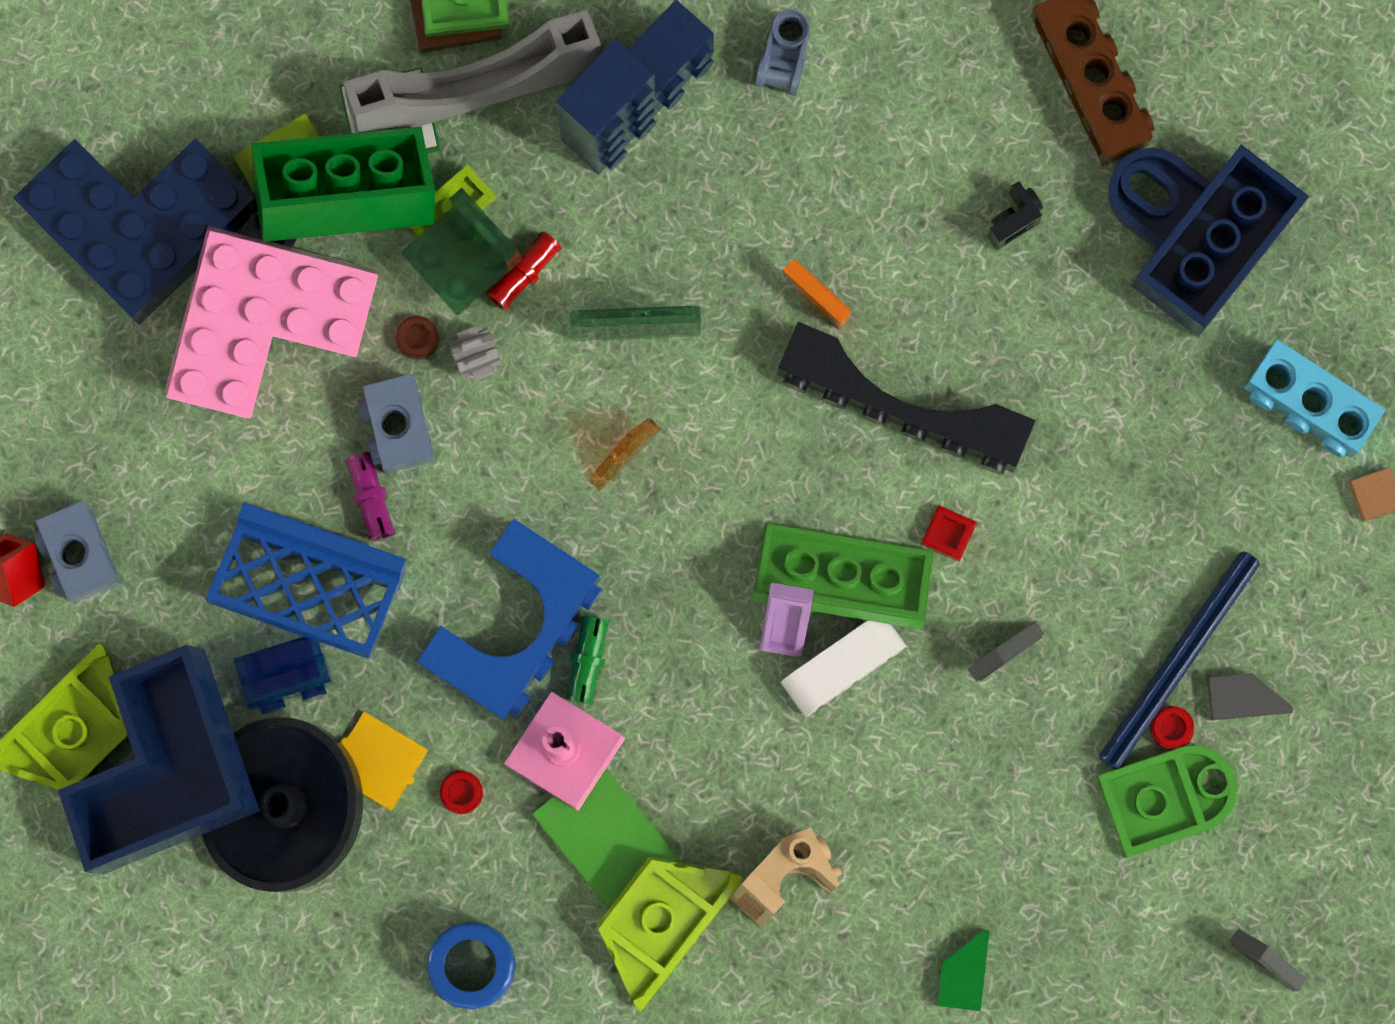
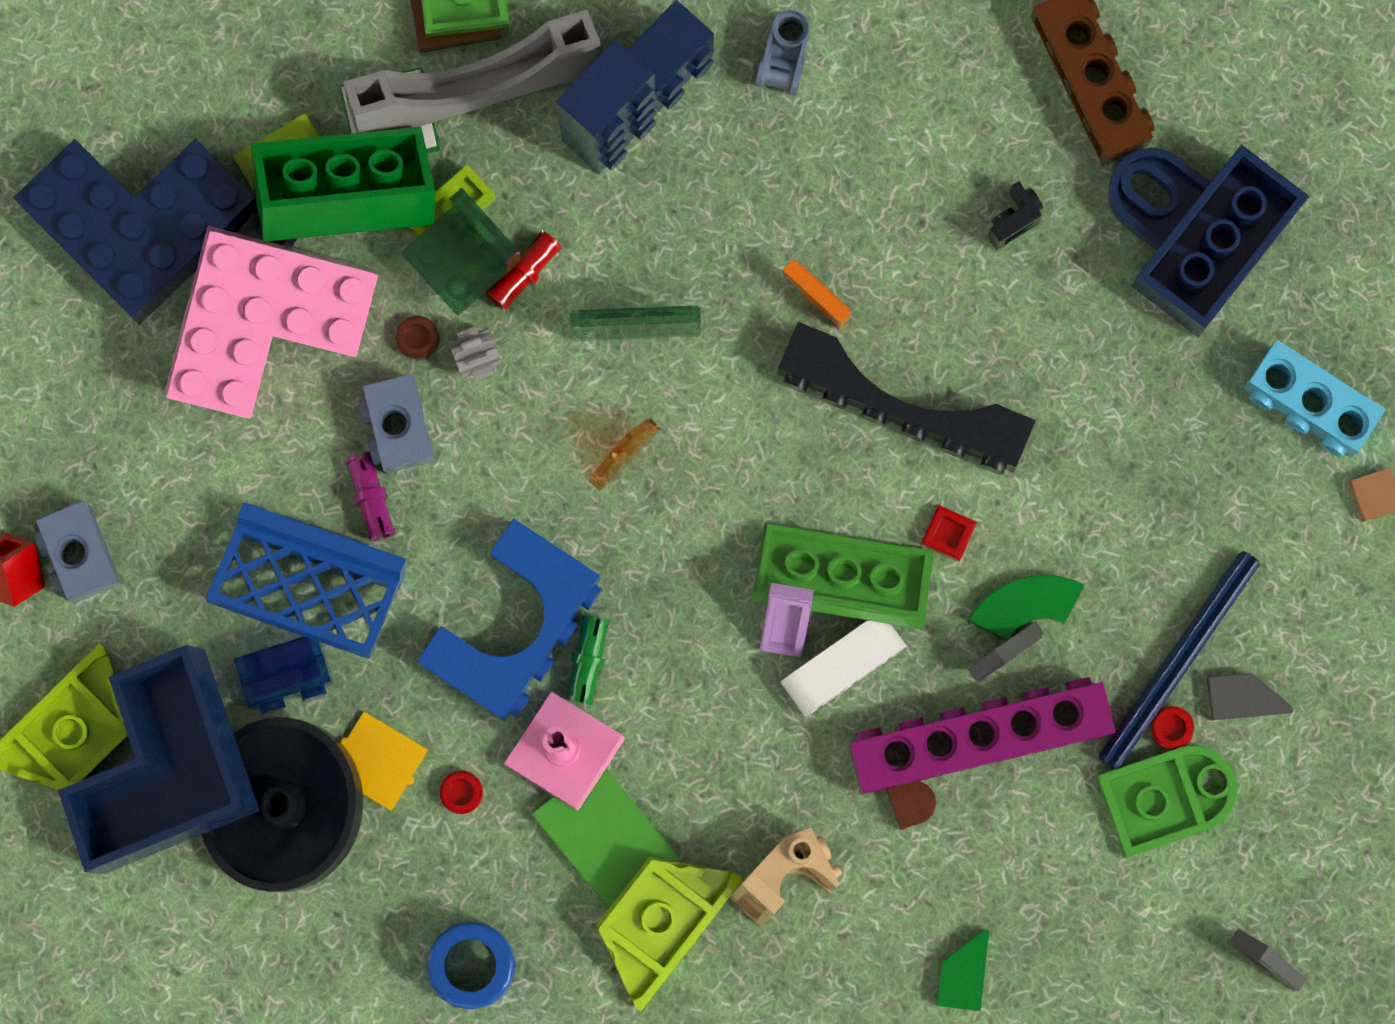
(912, 803): none -> copper tile
(1025, 601): none -> green tile
(1091, 722): none -> magenta brick

